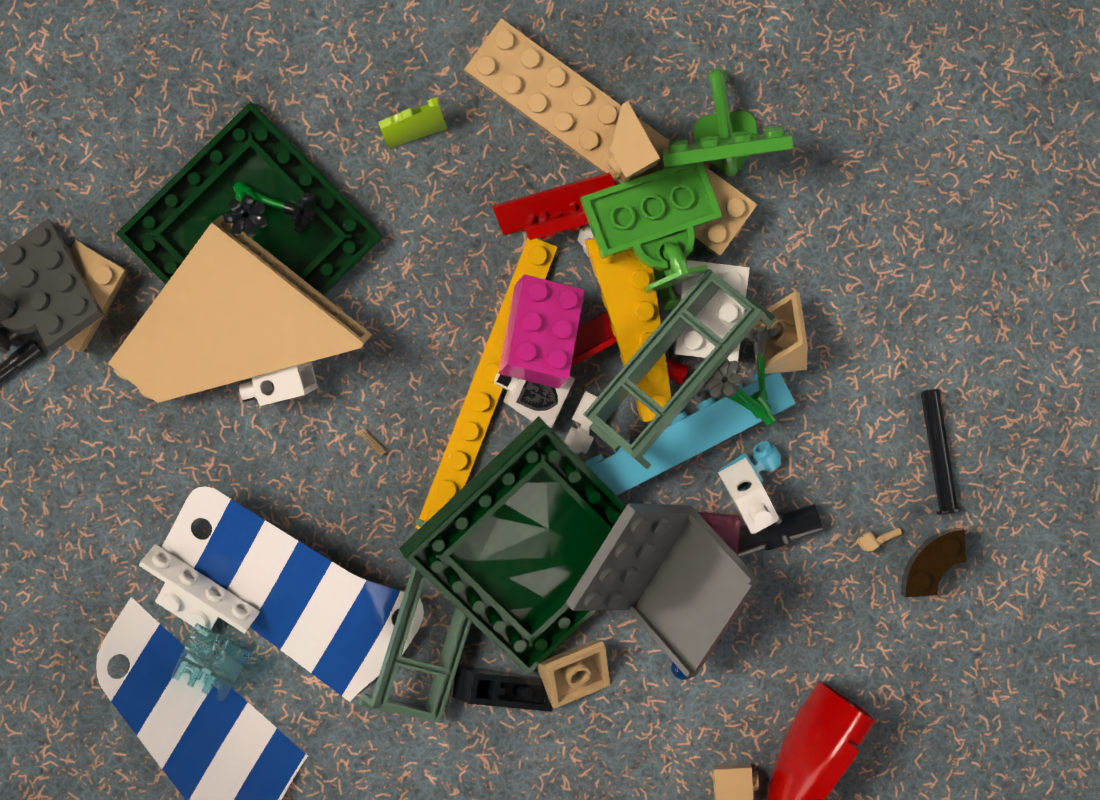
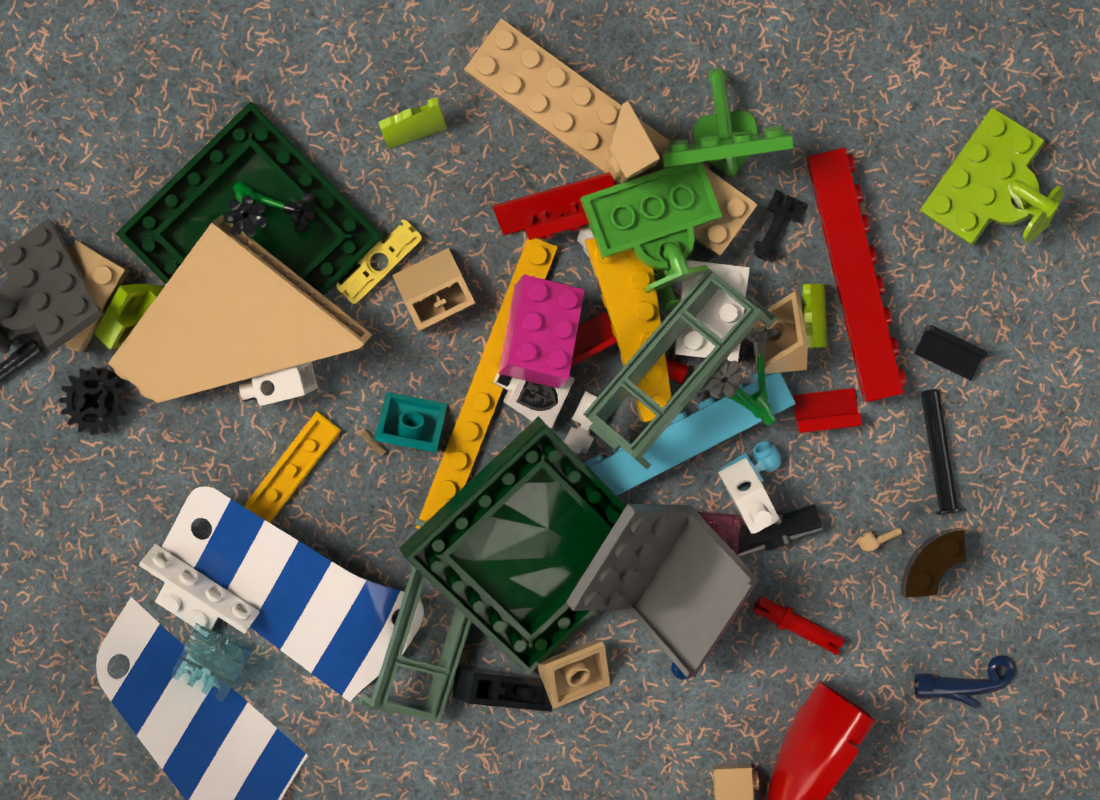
(103, 411): none -> black gear
(125, 312): none -> lime slope
(292, 467): none -> yellow tile
(365, 278): none -> light yellow piece
(411, 422): none -> teal slope
(433, 289): none -> tan slope
(765, 249): none -> black hinge
(798, 625): none -> red pin
(815, 315): none -> lime slope
(826, 410): none -> red panel
(855, 275): none -> red brick
(949, 352): none -> black panel
(960, 688): none -> dark blue plant
(988, 179): none -> lime plate

